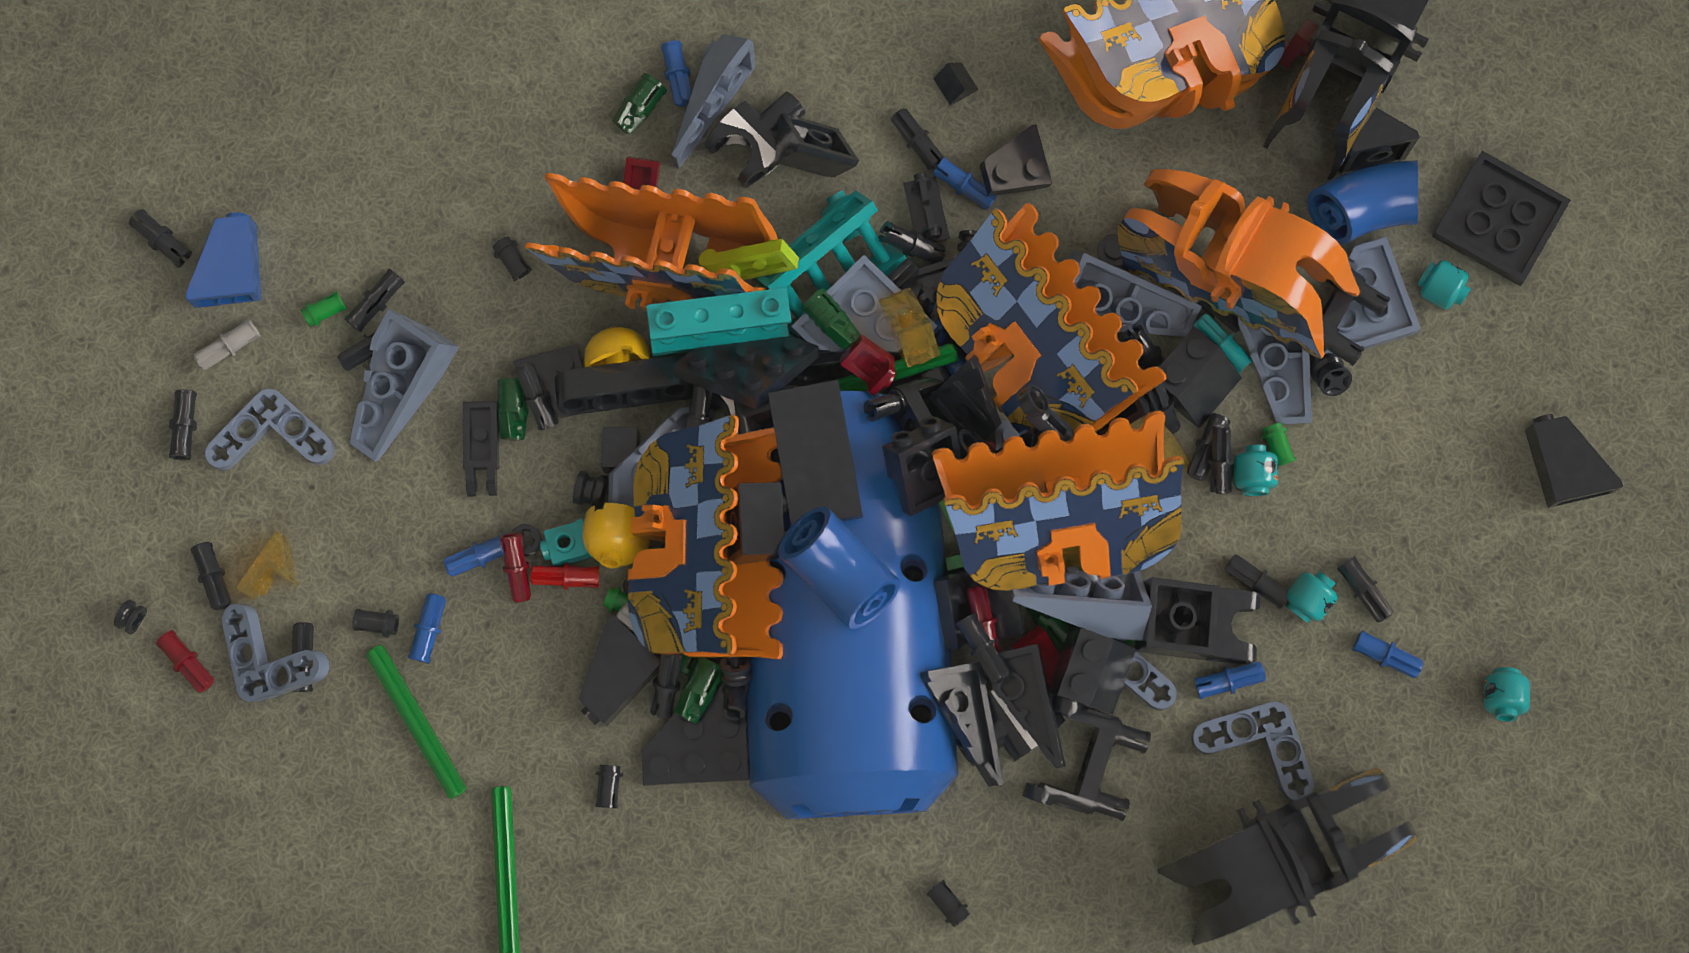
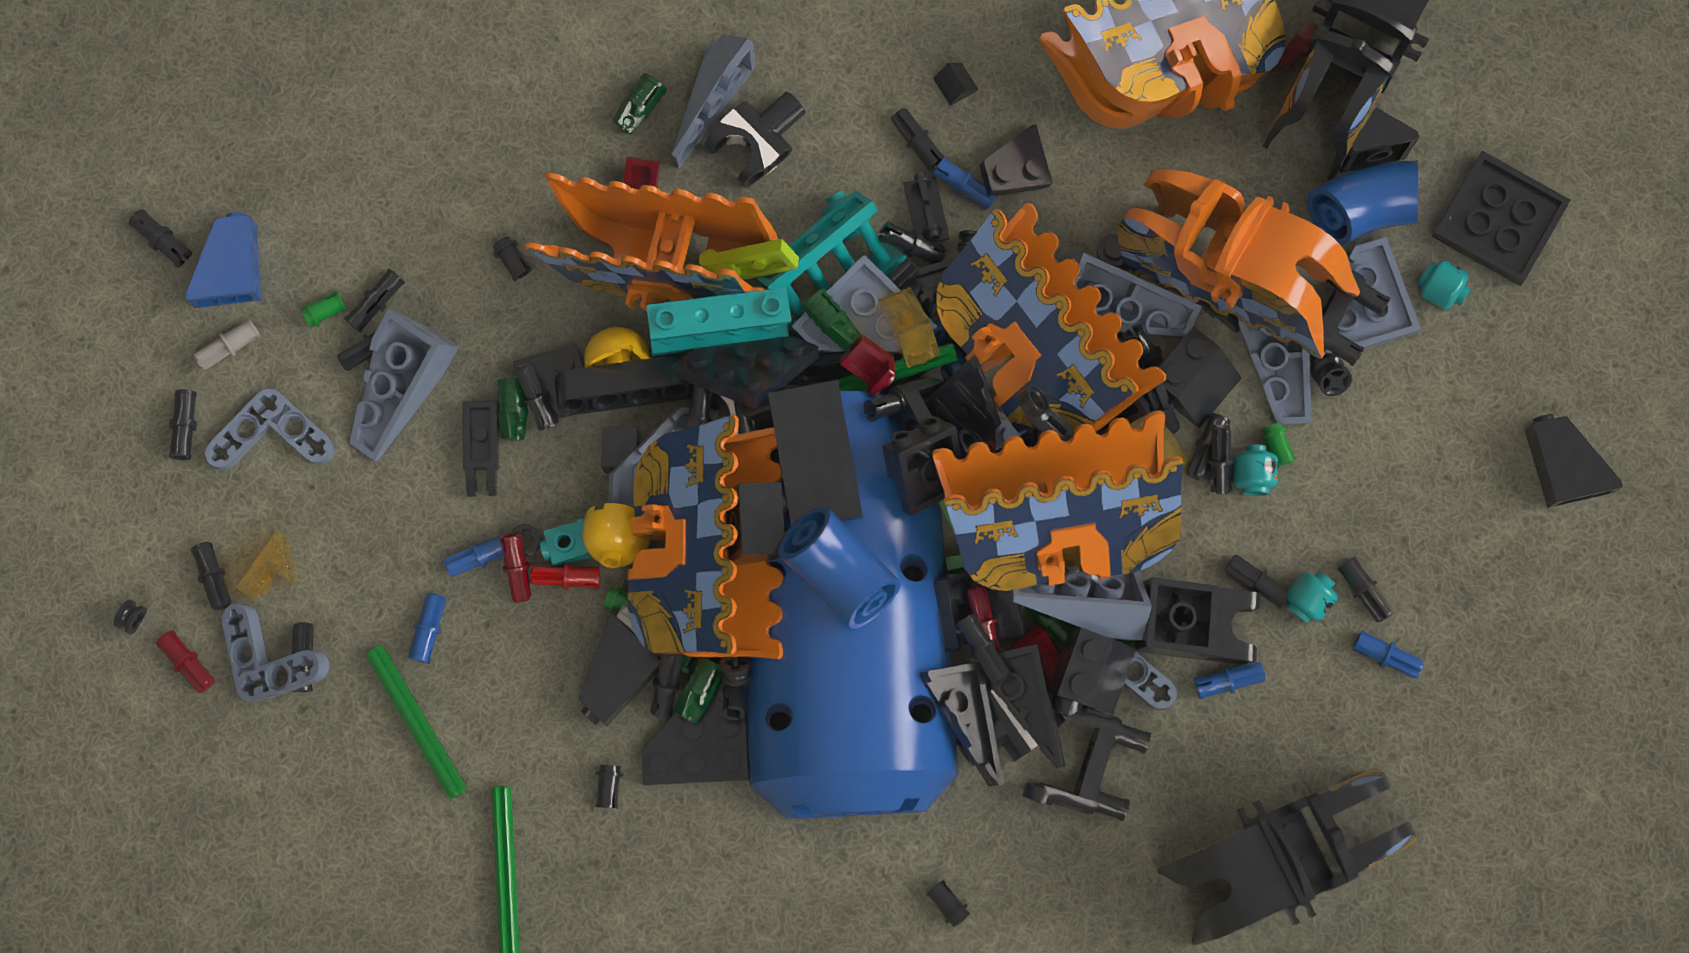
(376, 622): black pin -> none
(590, 489): black wheel -> none
(677, 72): blue axle -> none
(812, 147): black slope -> none
(1220, 337): teal axle -> none
(1272, 737): sand blue beam -> none
(1506, 694): teal head -> none

